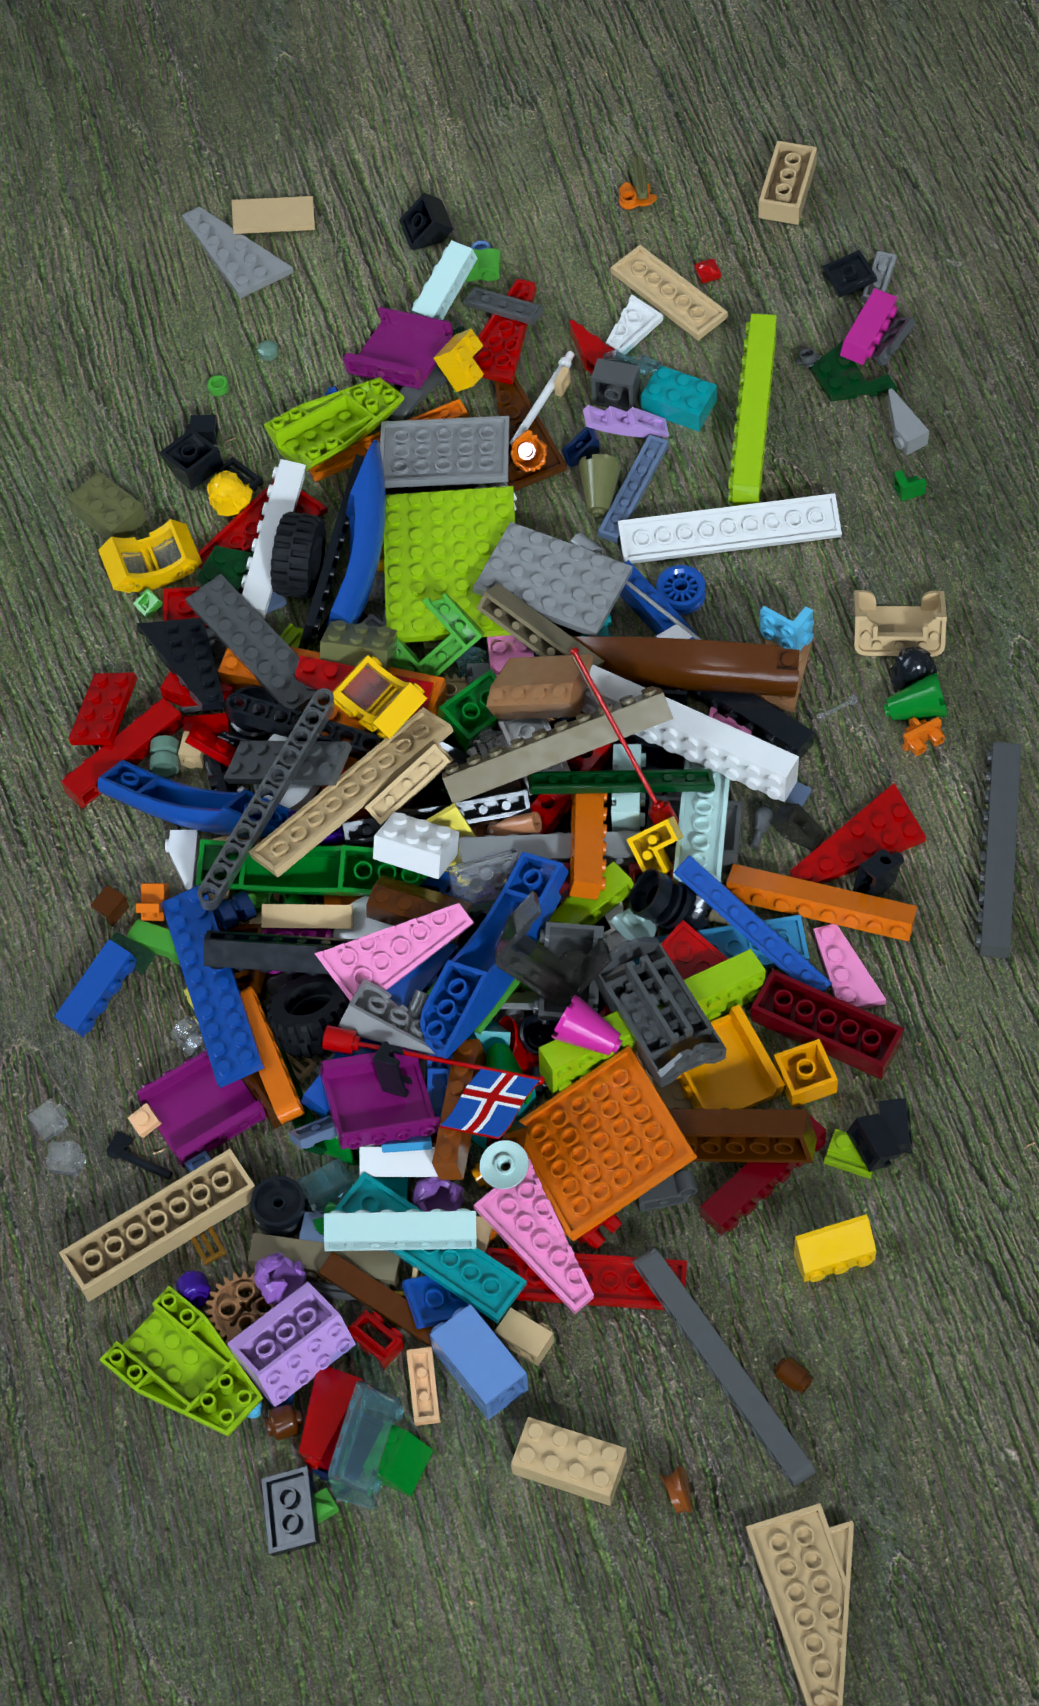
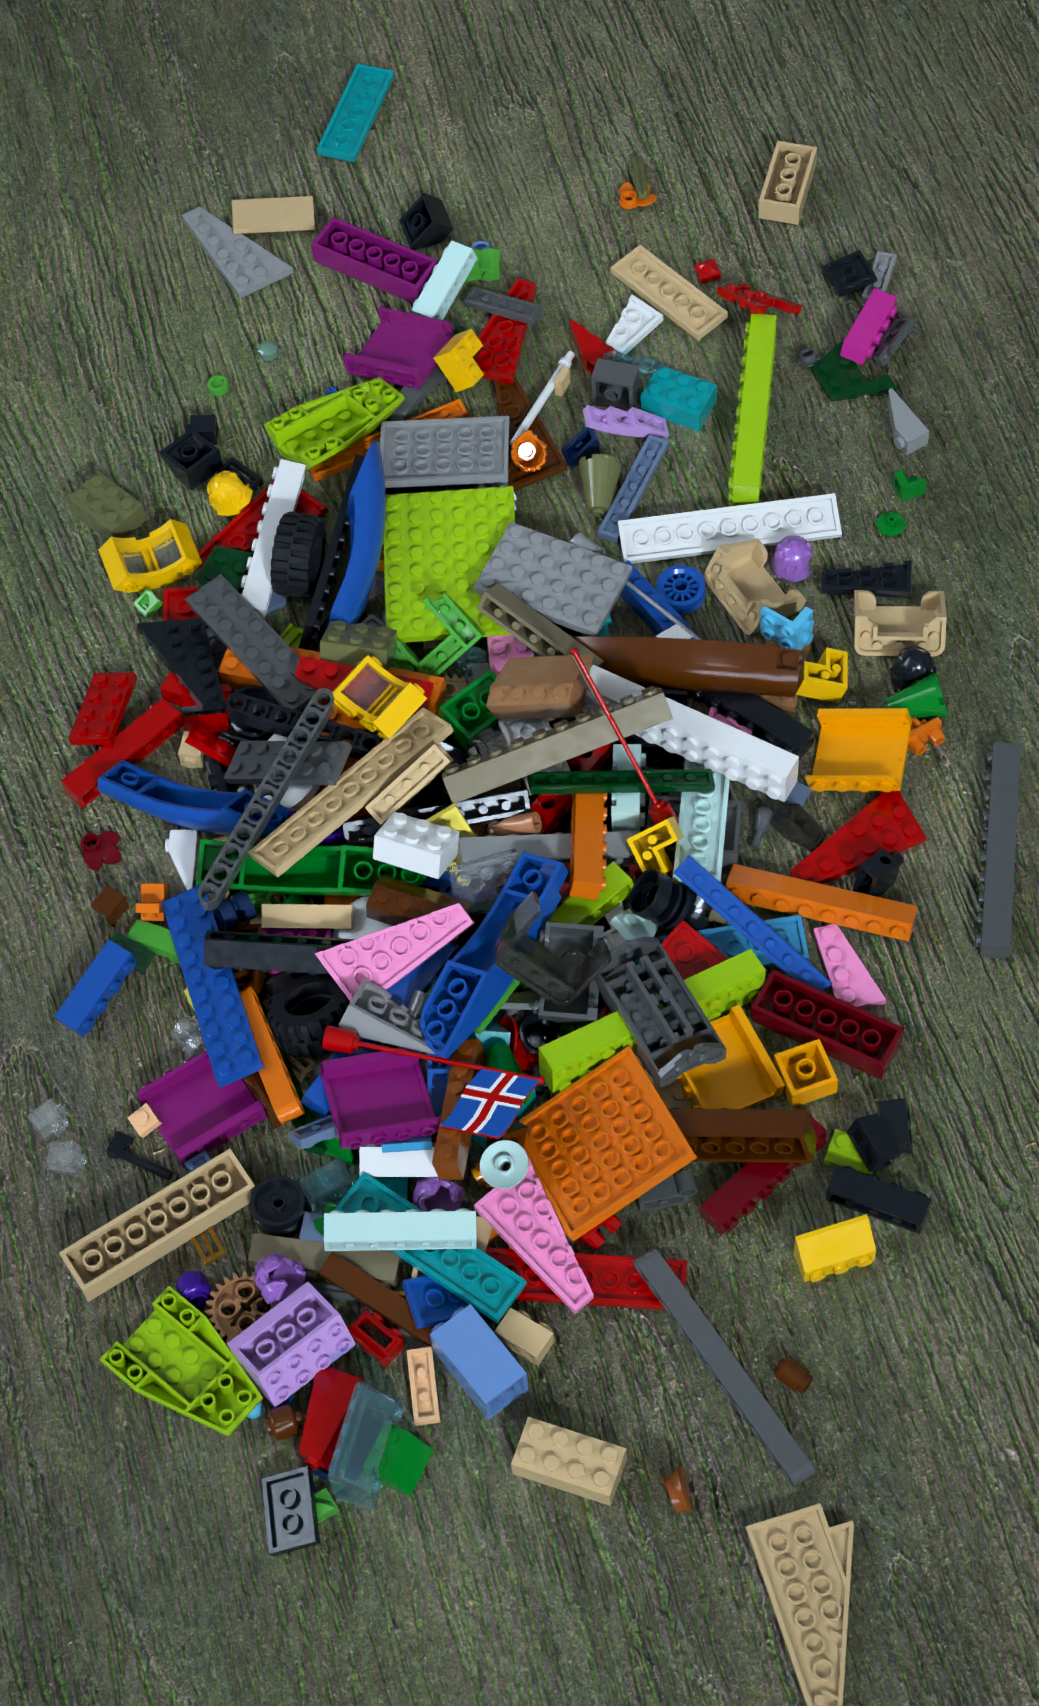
(103, 851): none -> dark red plate
(164, 756): sand green wheel -> none
(355, 113): none -> teal plate
(372, 259): none -> magenta brick
(389, 1071): black hinge -> none
(586, 1029): dark pink cone -> none
(745, 585): none -> tan windscreen
(755, 299): none -> red wing
(792, 558): none -> medium lavender helmet
(825, 679): none -> yellow brick
(861, 749): none -> light orange panel
(878, 1199): none -> black brick
(881, 581): none -> black wing
(890, 524): none -> green piece

